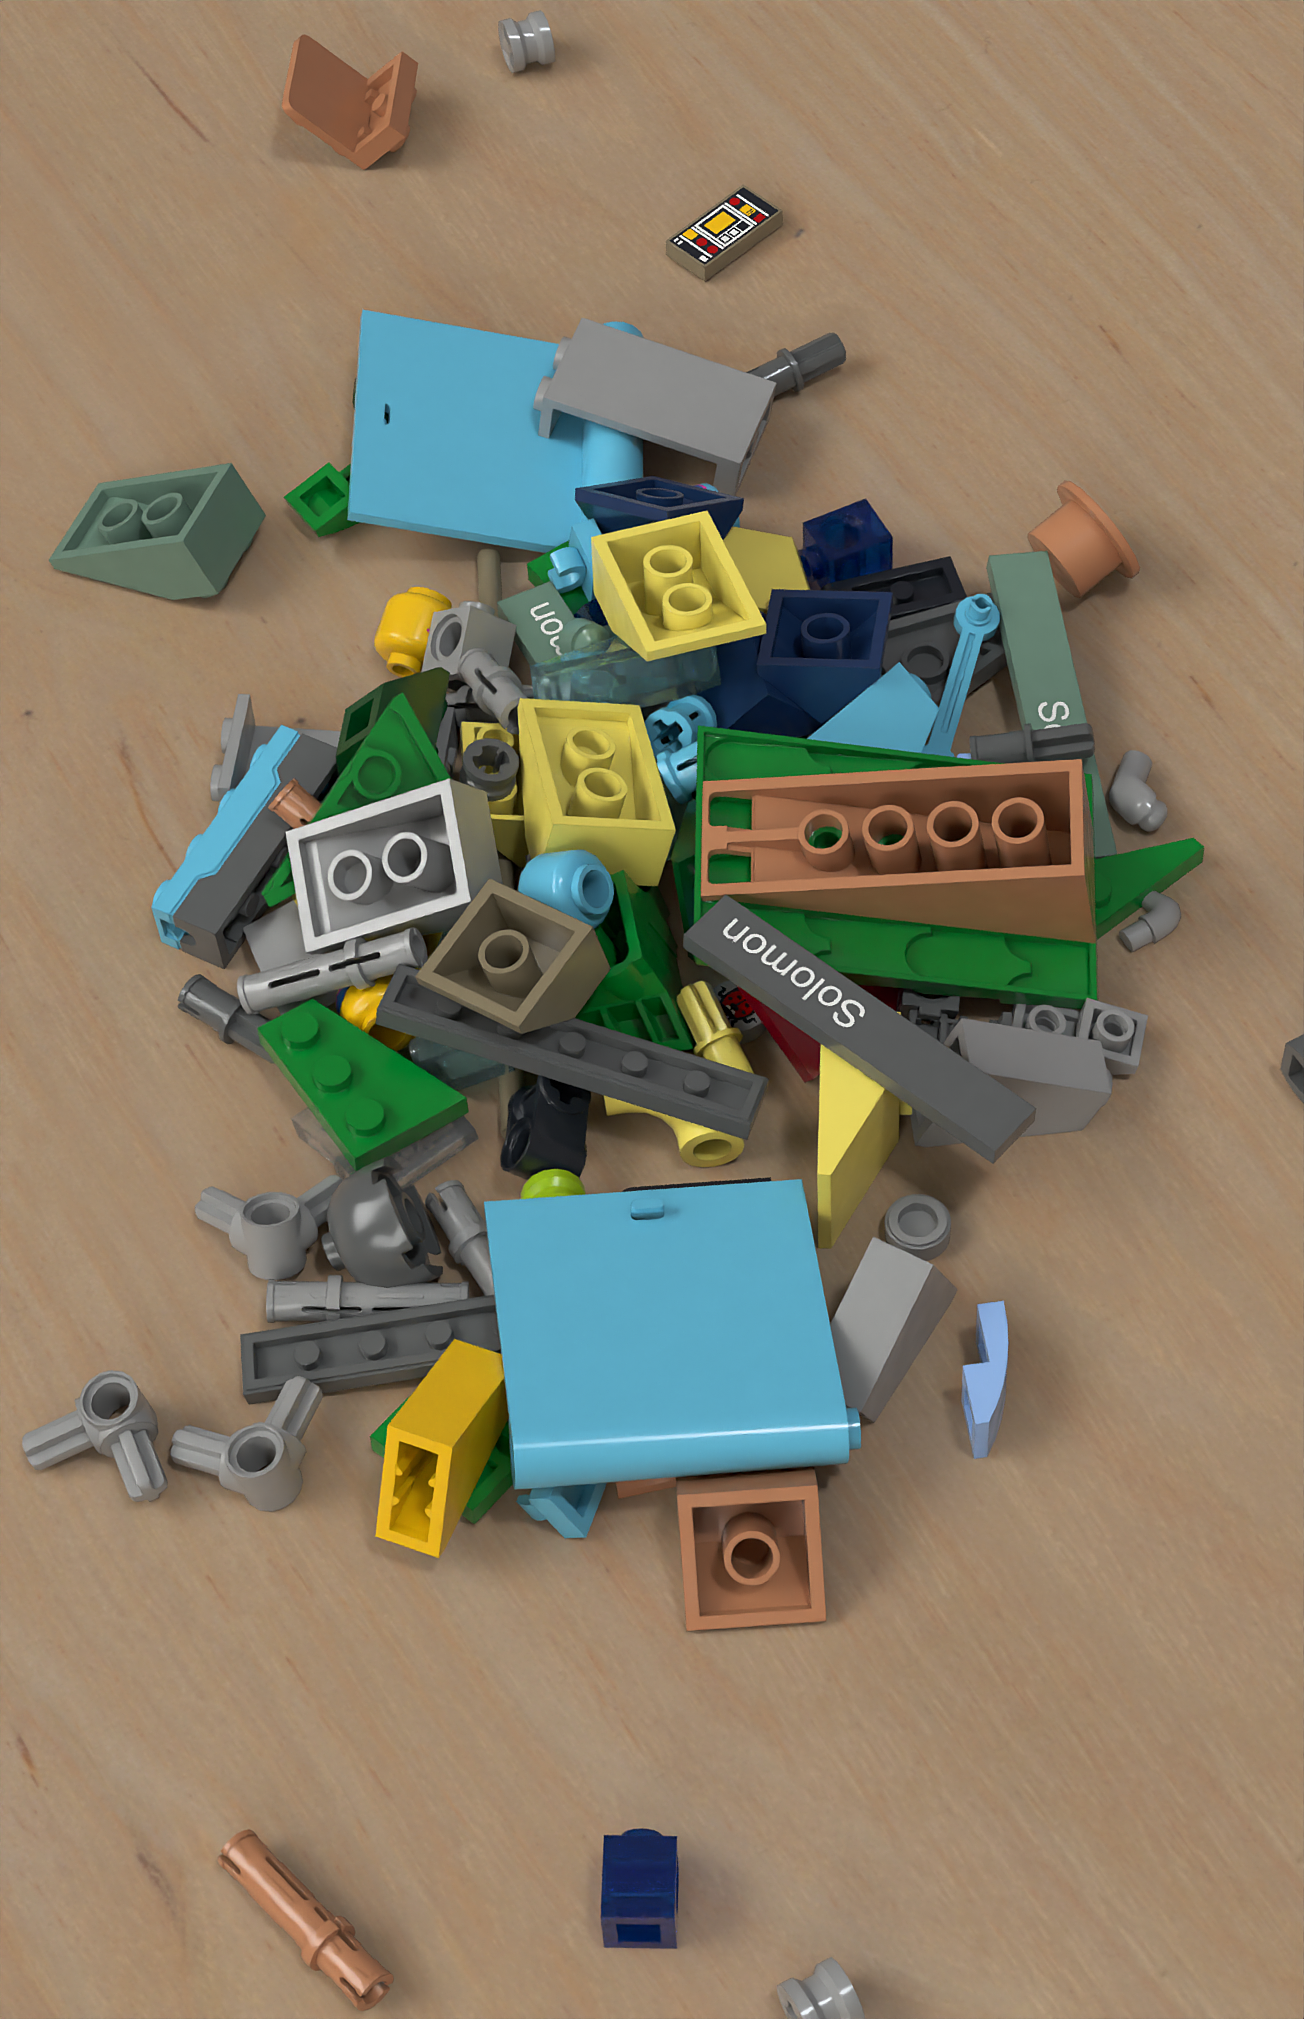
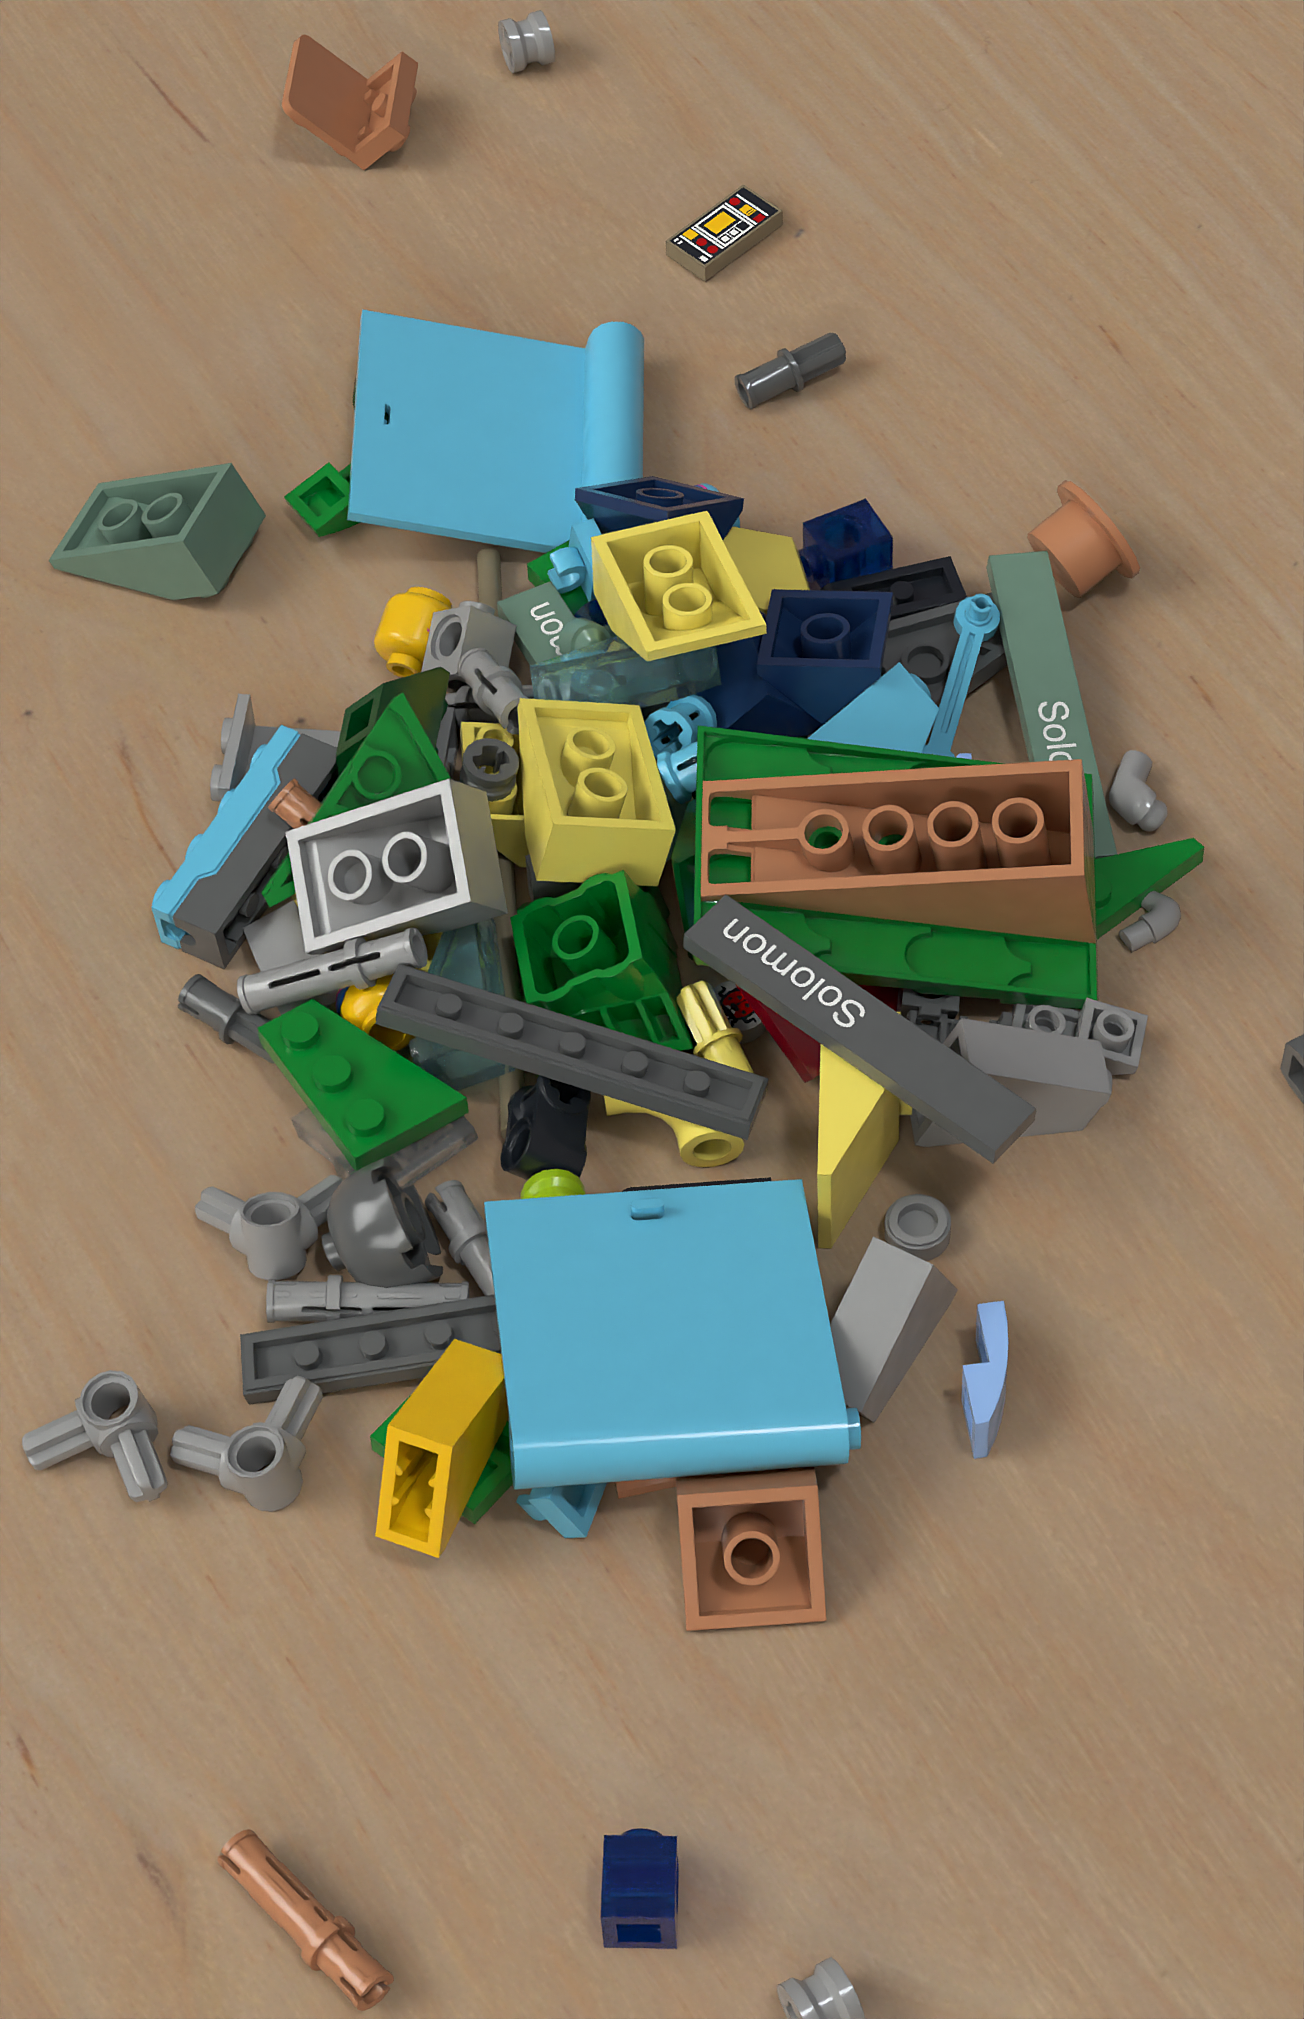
(516, 961): dark tan slope -> none
(570, 883): medium azure head -> none
(658, 397): light grey panel -> none
(1032, 745): dark grey axle -> none

